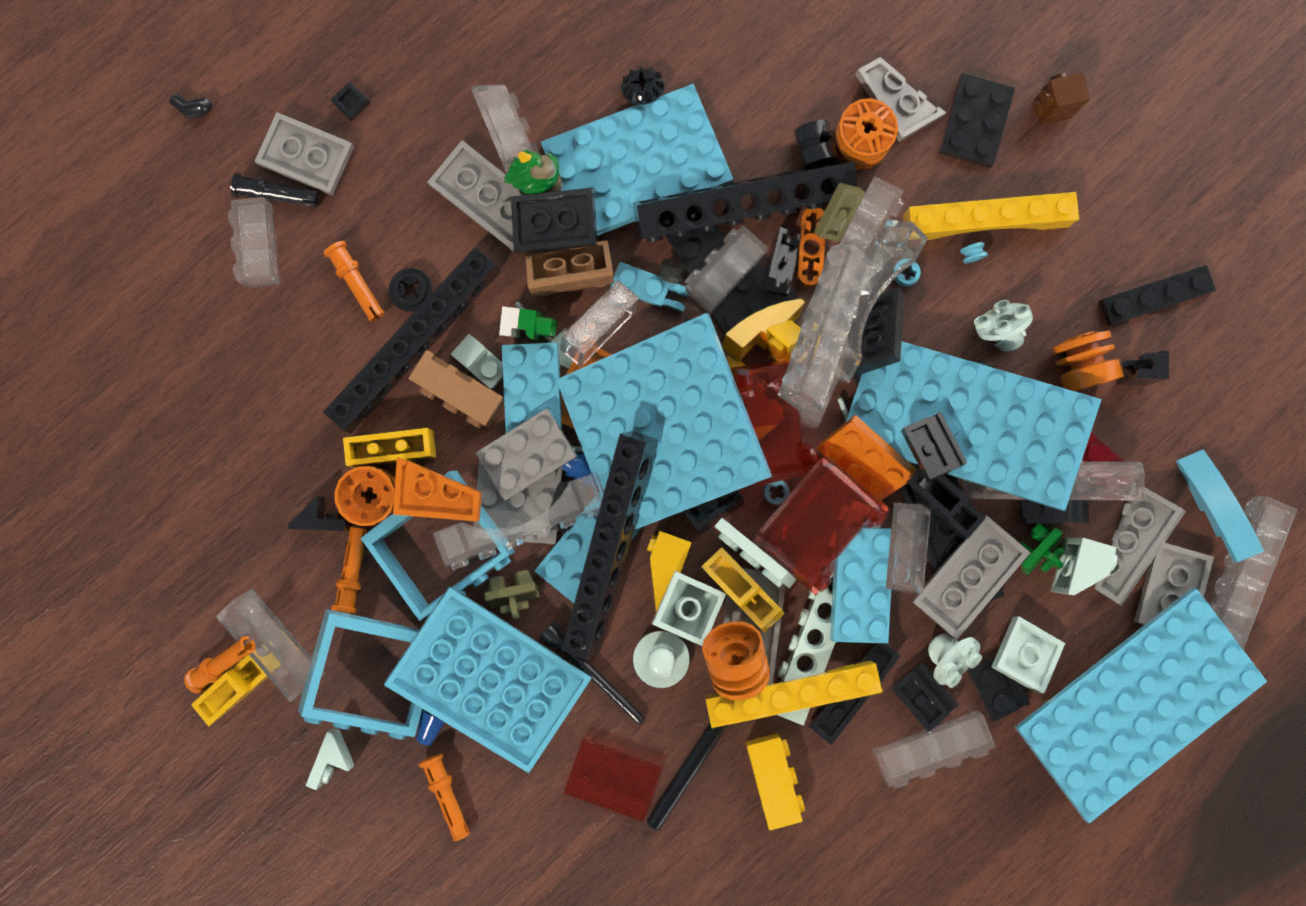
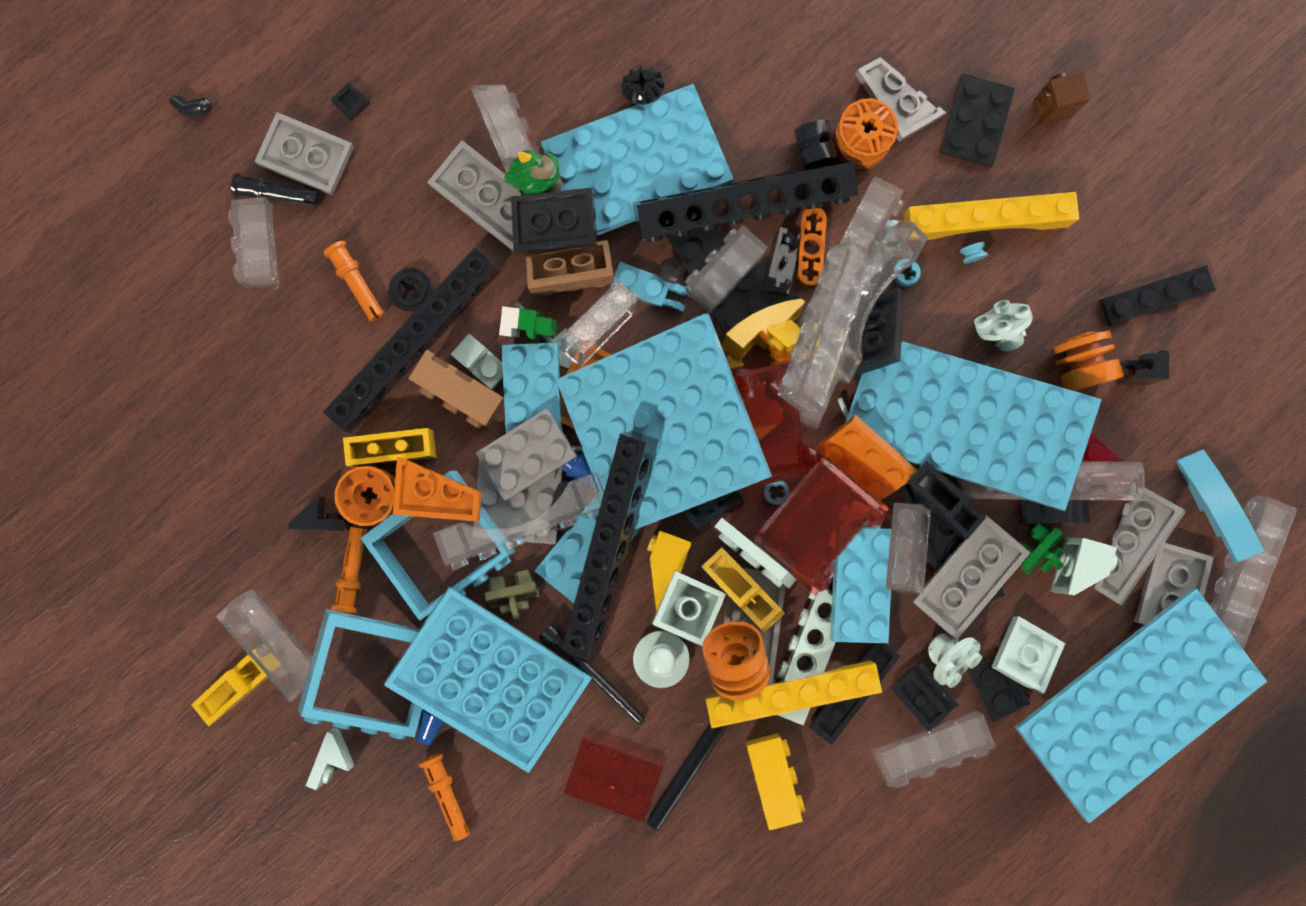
(212, 668): orange pin -> none
(839, 212): olive plate -> none
(933, 446): black plate -> none

